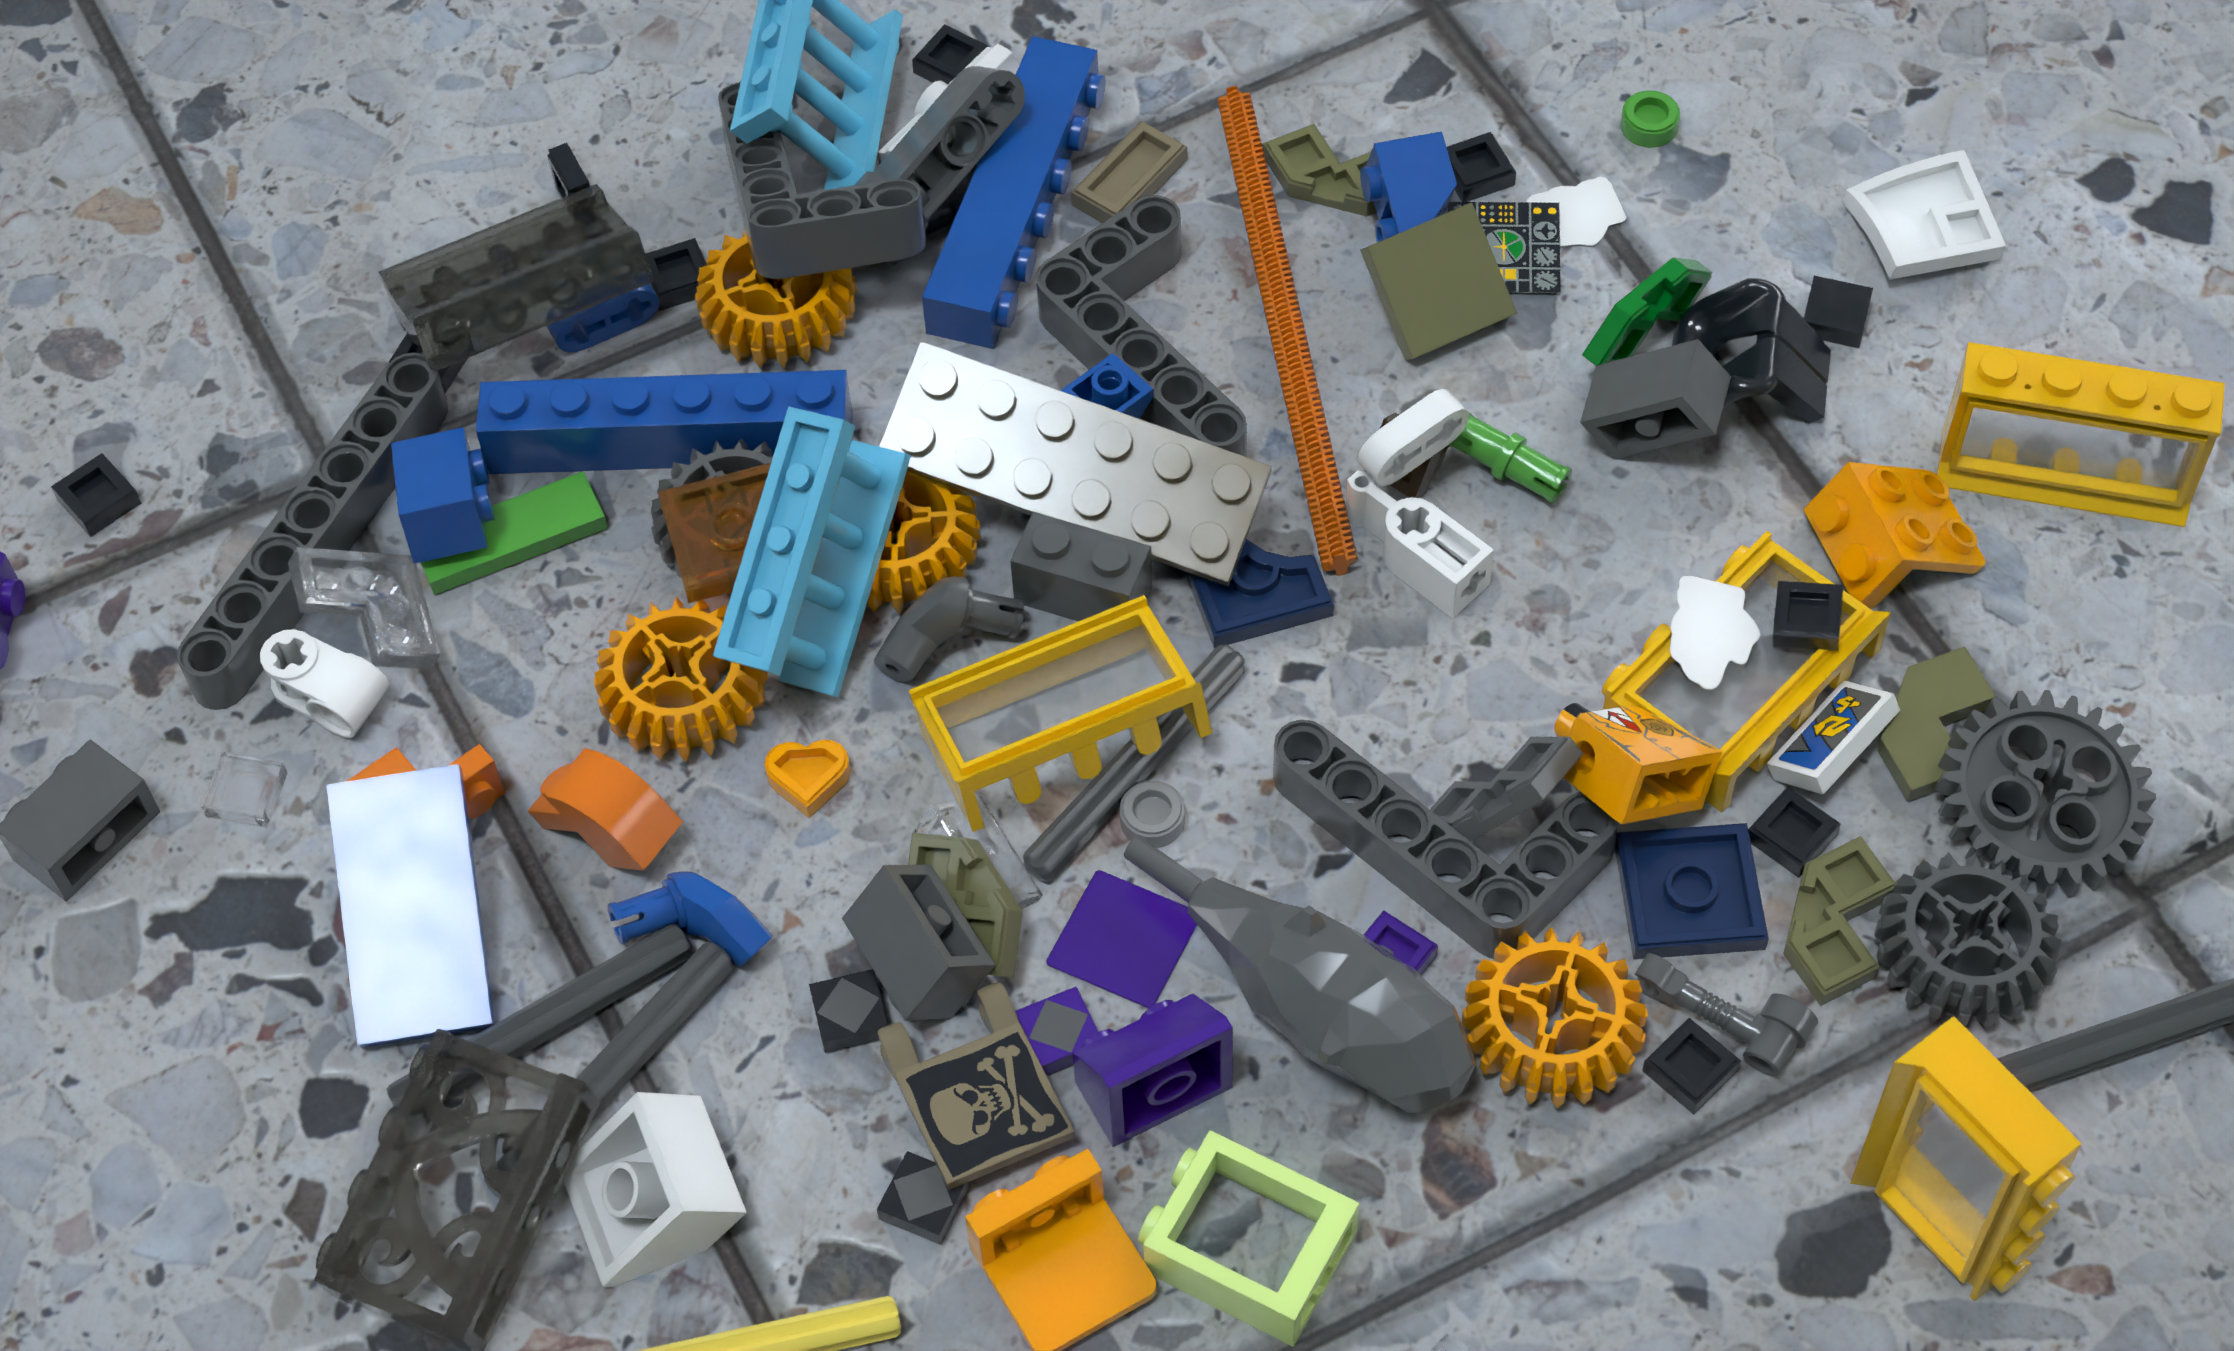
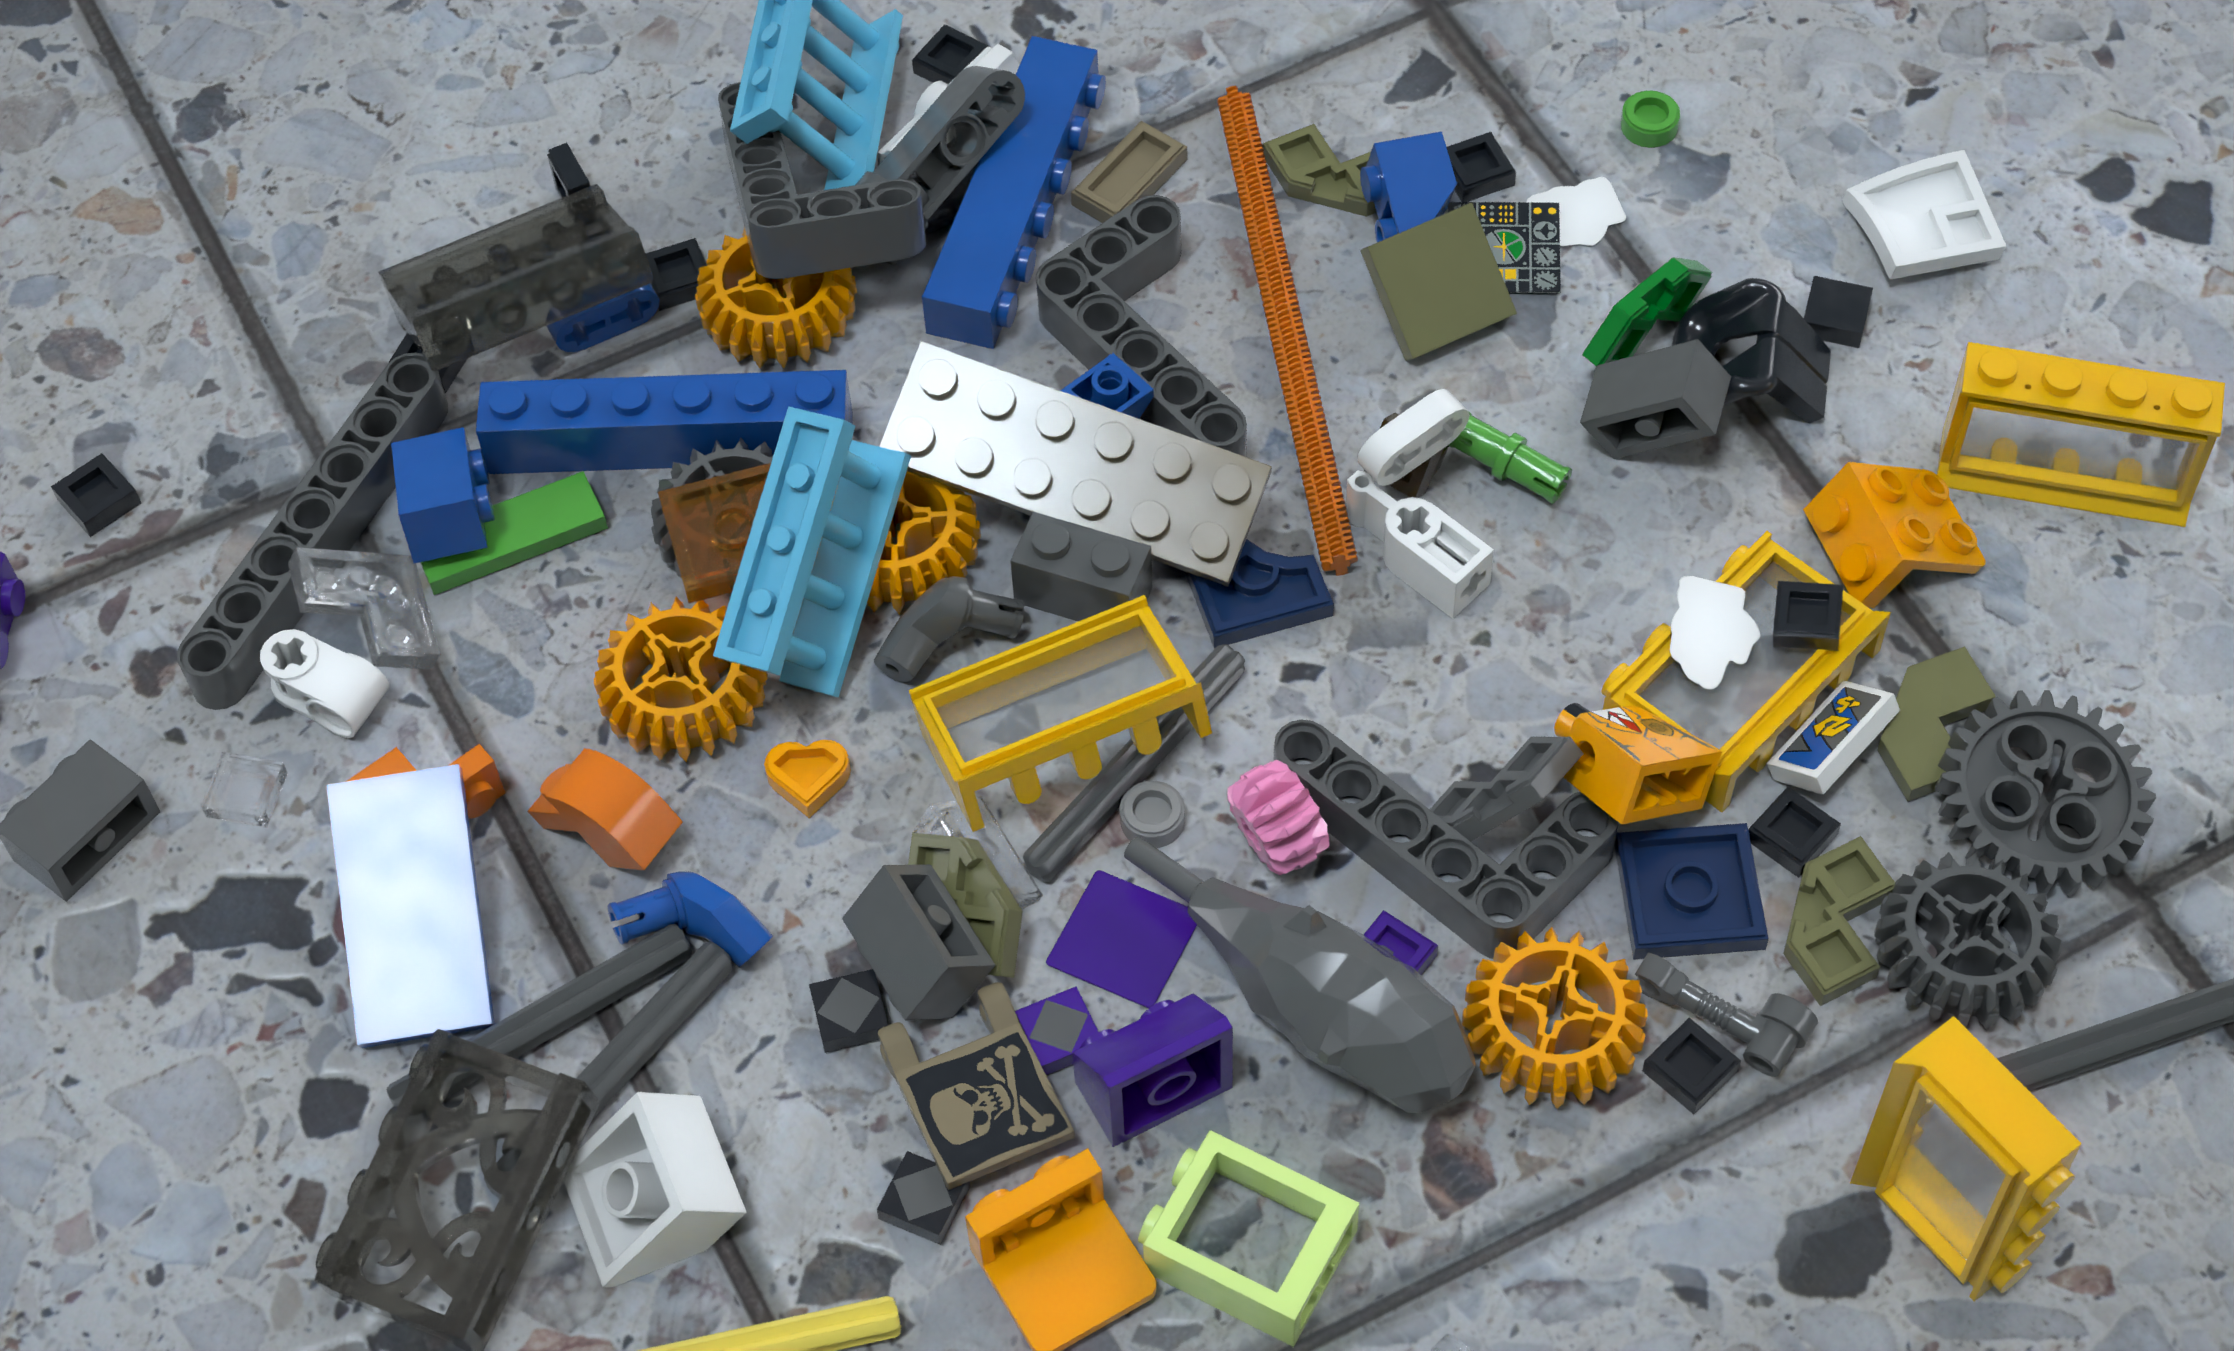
(1278, 817): none -> bright pink gear

